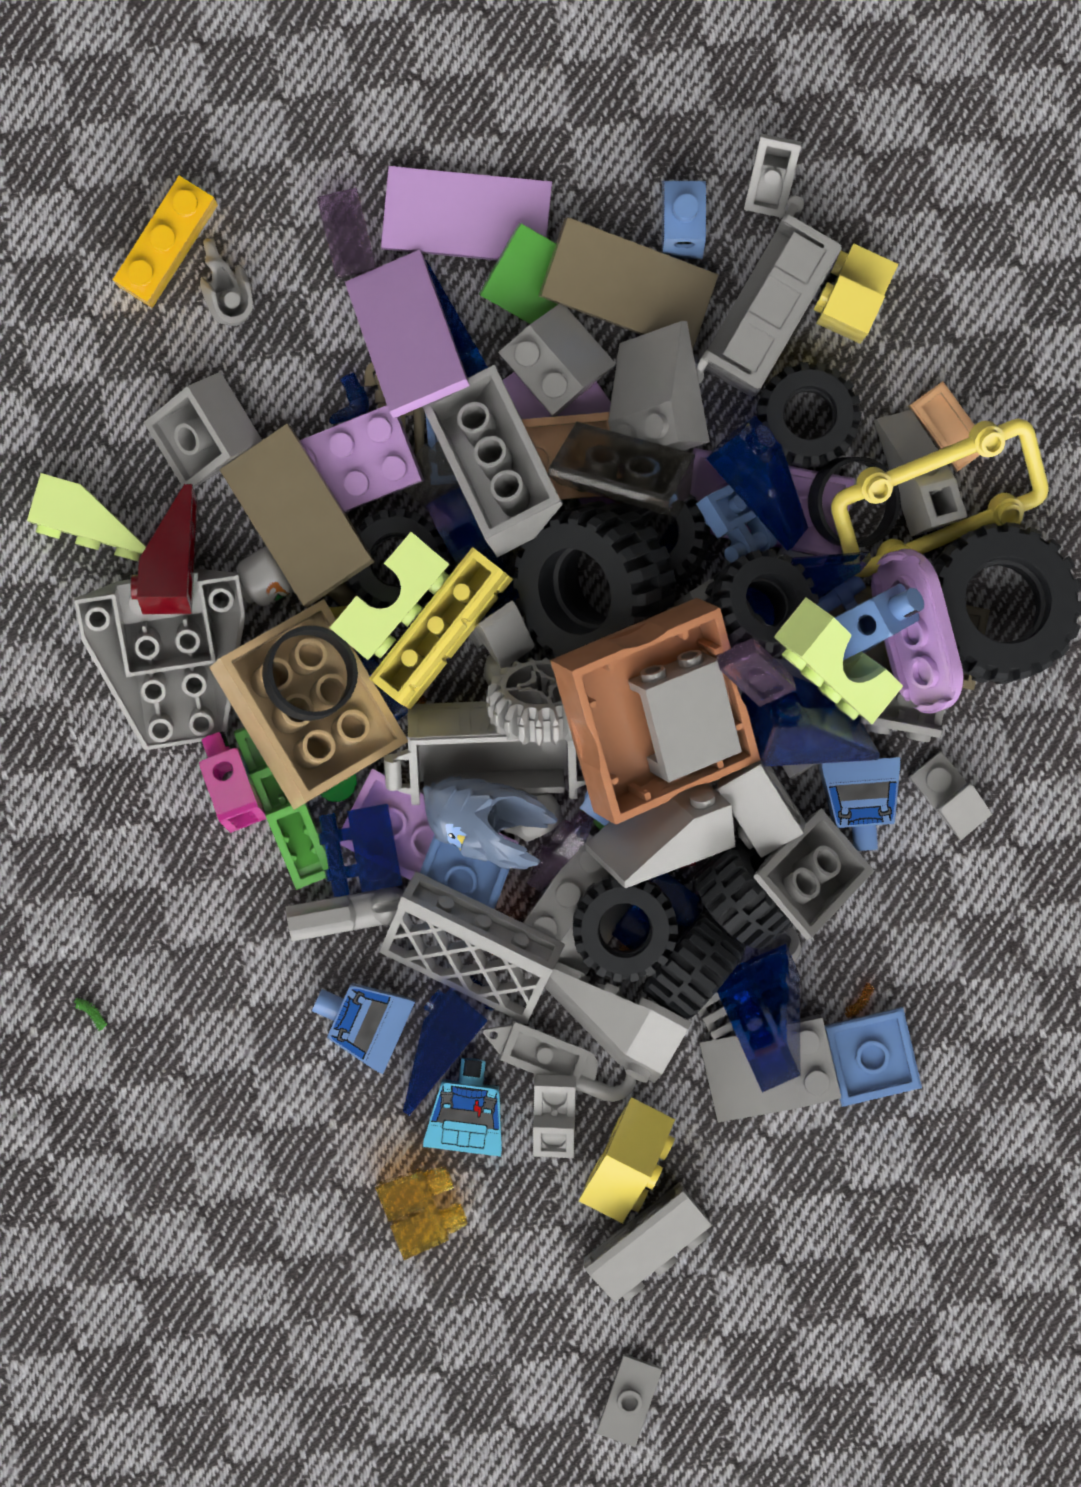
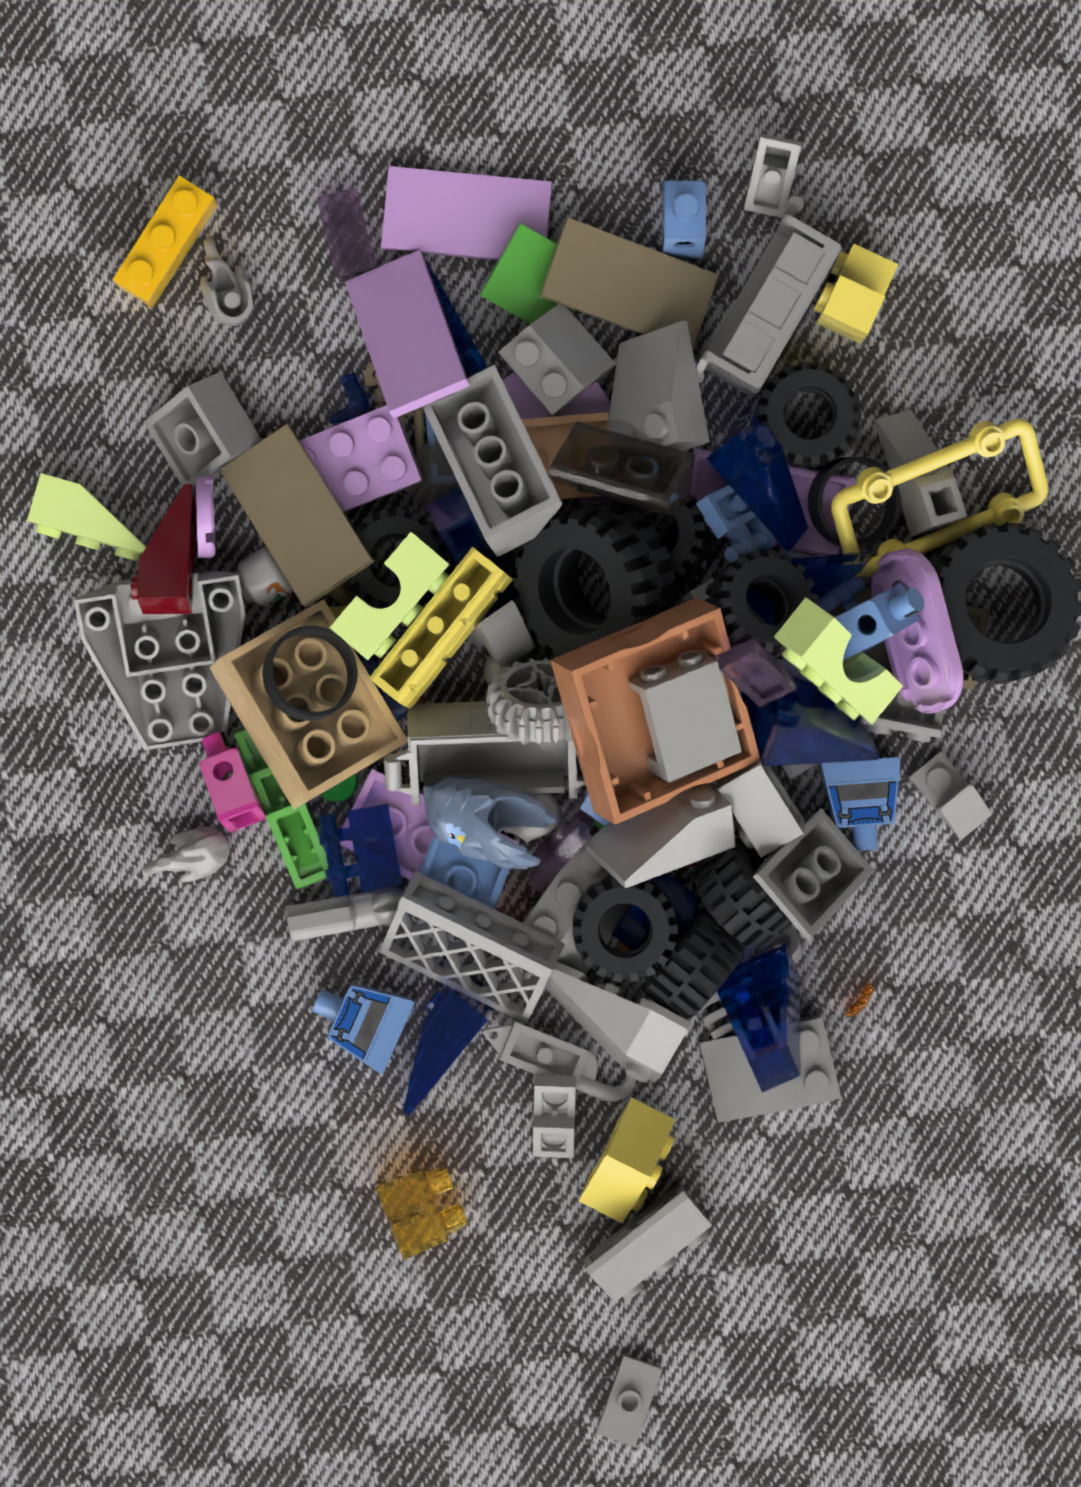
(94, 1013): bright green leg -> none
(198, 852): none -> light grey piece
(205, 517): none -> lavender tile
(466, 1113): torso -> none
(873, 1056): medium blue plate -> none
(944, 420): light nougat tile -> none

